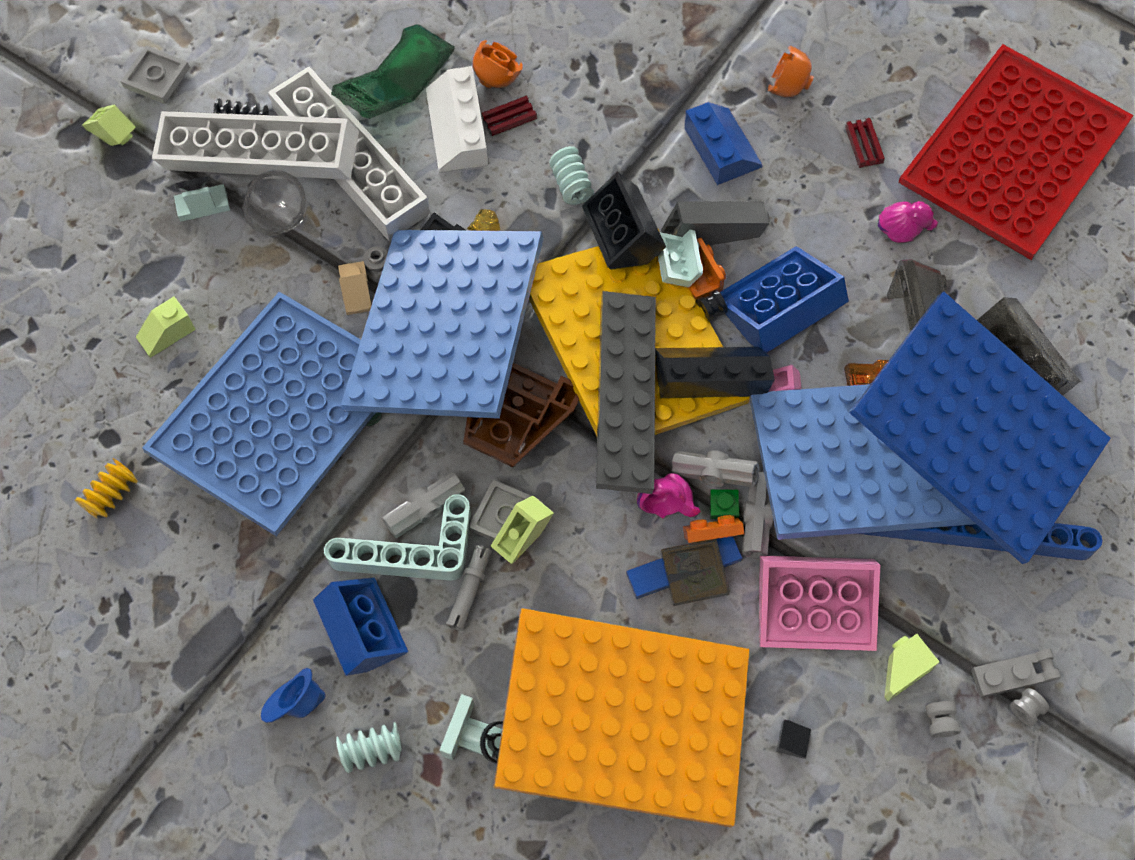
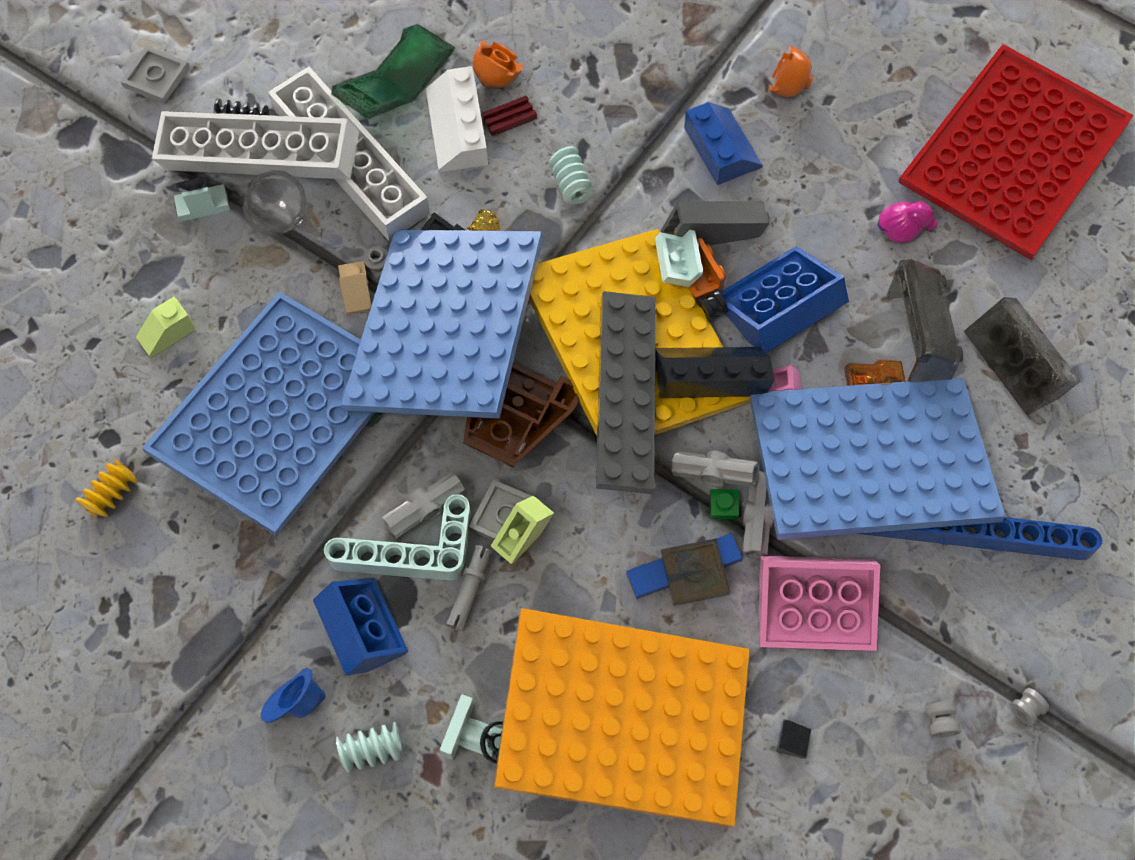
(110, 125): yellowish green slope -> none
(623, 224): black slope -> none
(669, 496): dark pink hair -> none
(702, 530): orange plate -> none
(859, 125): dark red tile -> none
(907, 665): yellowish green slope -> none
(981, 427): blue plate -> none
(1014, 673): light grey plate -> none

